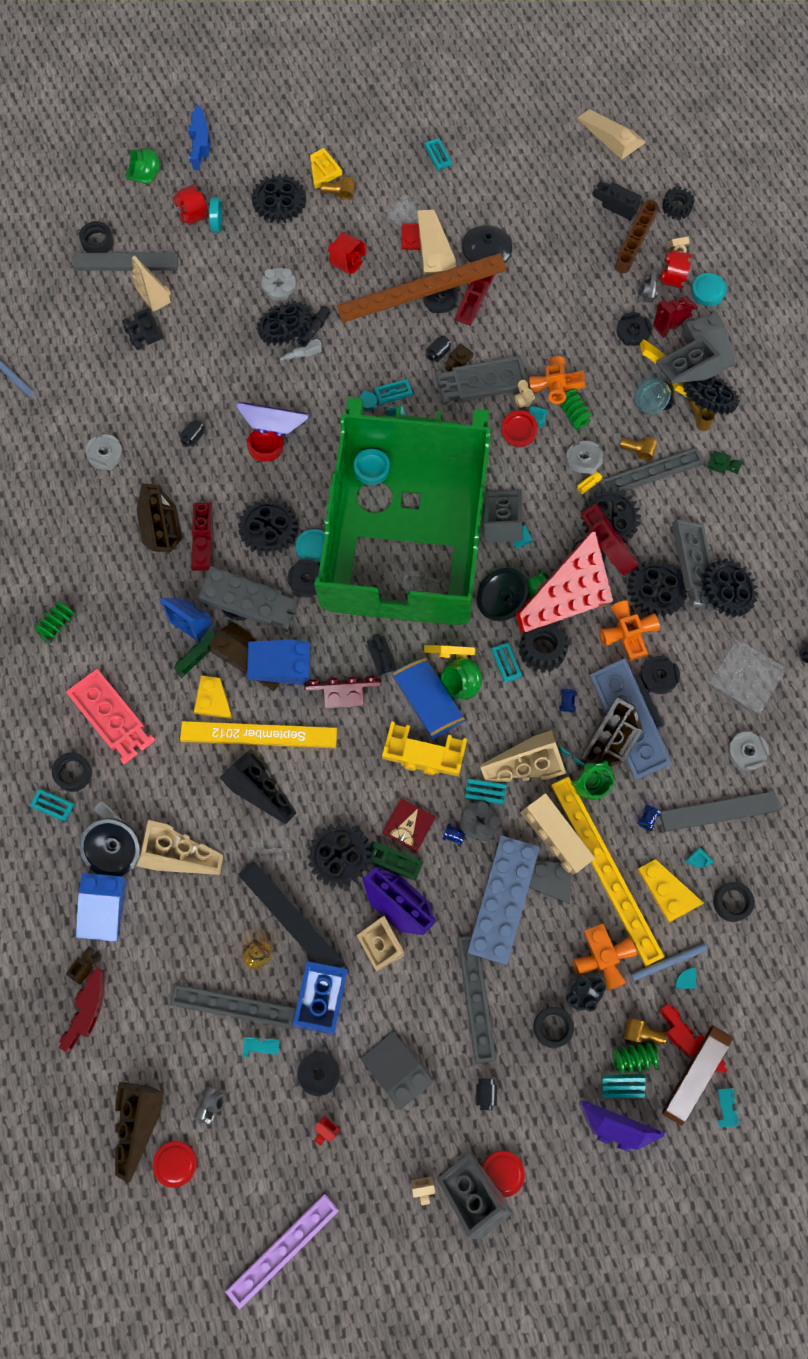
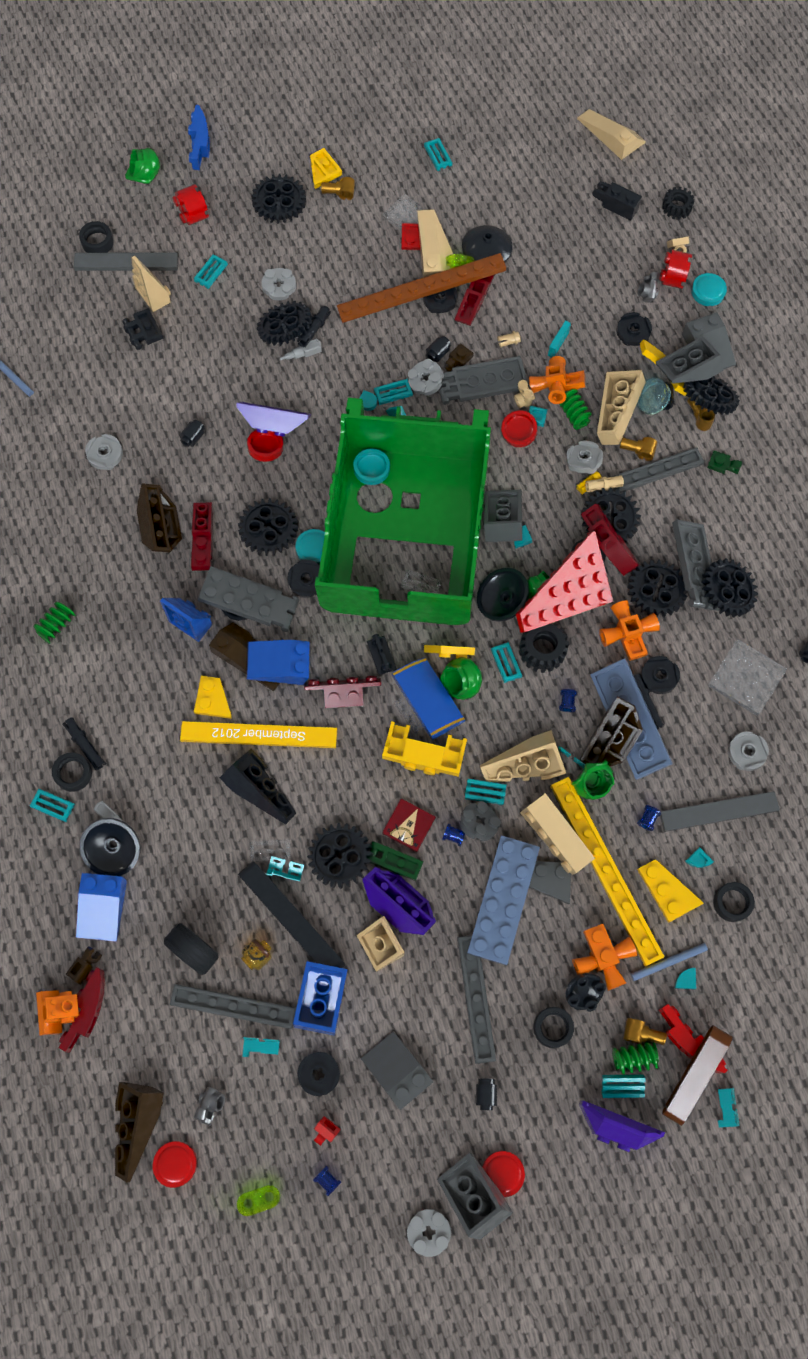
(55, 1010): none -> orange tile
(79, 736): none -> black pin
(109, 715): coral hinge -> none
(170, 851): tan wedge -> none
(191, 949): none -> black tyre
(195, 655): dark green plate -> none
(211, 280): none -> teal tile
(215, 214): teal piece -> none
(258, 1200): none -> clear neon green plate
(271, 872): none -> teal piece
(281, 1251): lavender tile -> none
(327, 1181): none -> clear blue bush
(346, 253): red brick -> none
(421, 1243): none -> light grey plate
(422, 369): none -> light grey plate
(423, 1188): tan tile -> none
(457, 260): none -> clear neon green plate
(512, 338): none -> tan pin
(559, 339): none -> teal tile
(604, 482): none -> tan pin
(618, 403): none -> tan wedge
(636, 236): reddish brown beam -> none
(672, 314): dark red piece -> none

